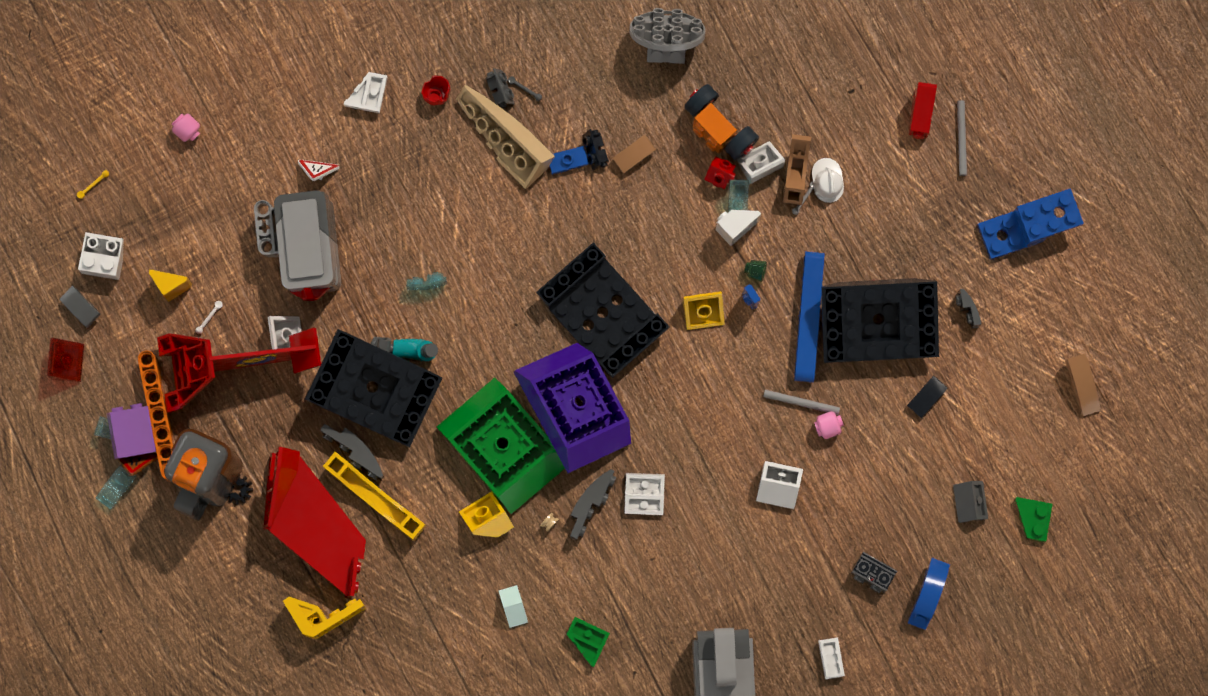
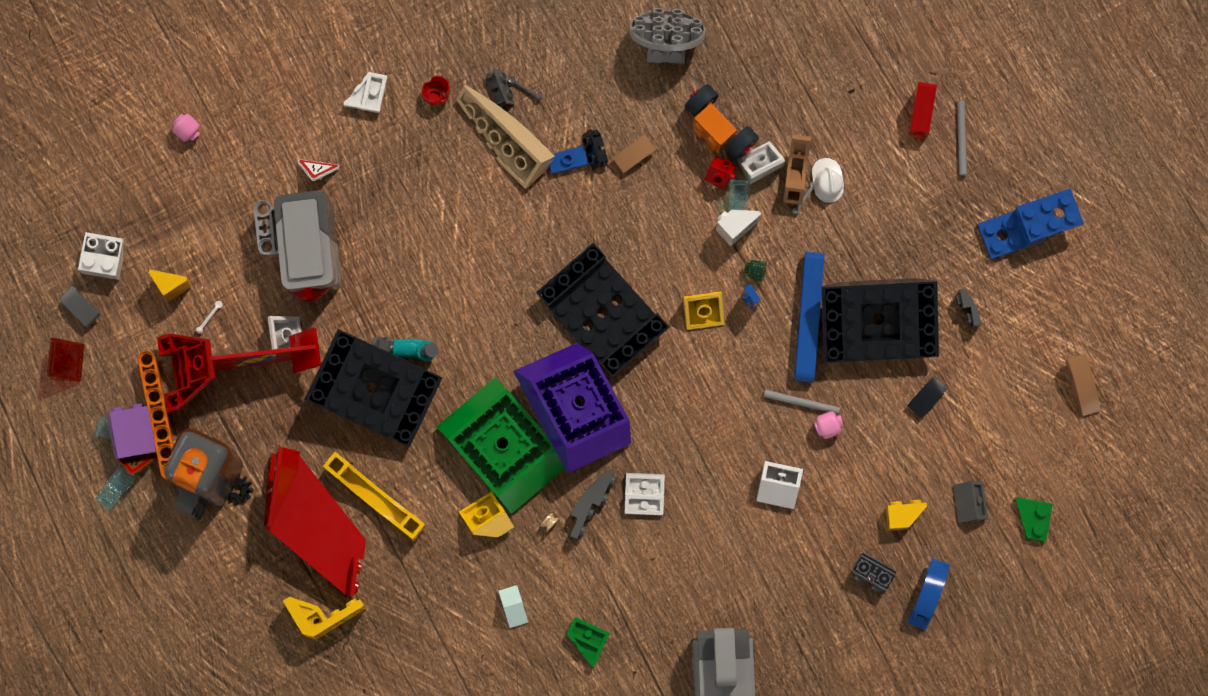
(81, 194): yellow hinge -> none
(360, 456): dark grey slope -> none
(433, 281): clear light blue slope -> none
(831, 658): white plate -> none
(901, 515): none -> yellow slope

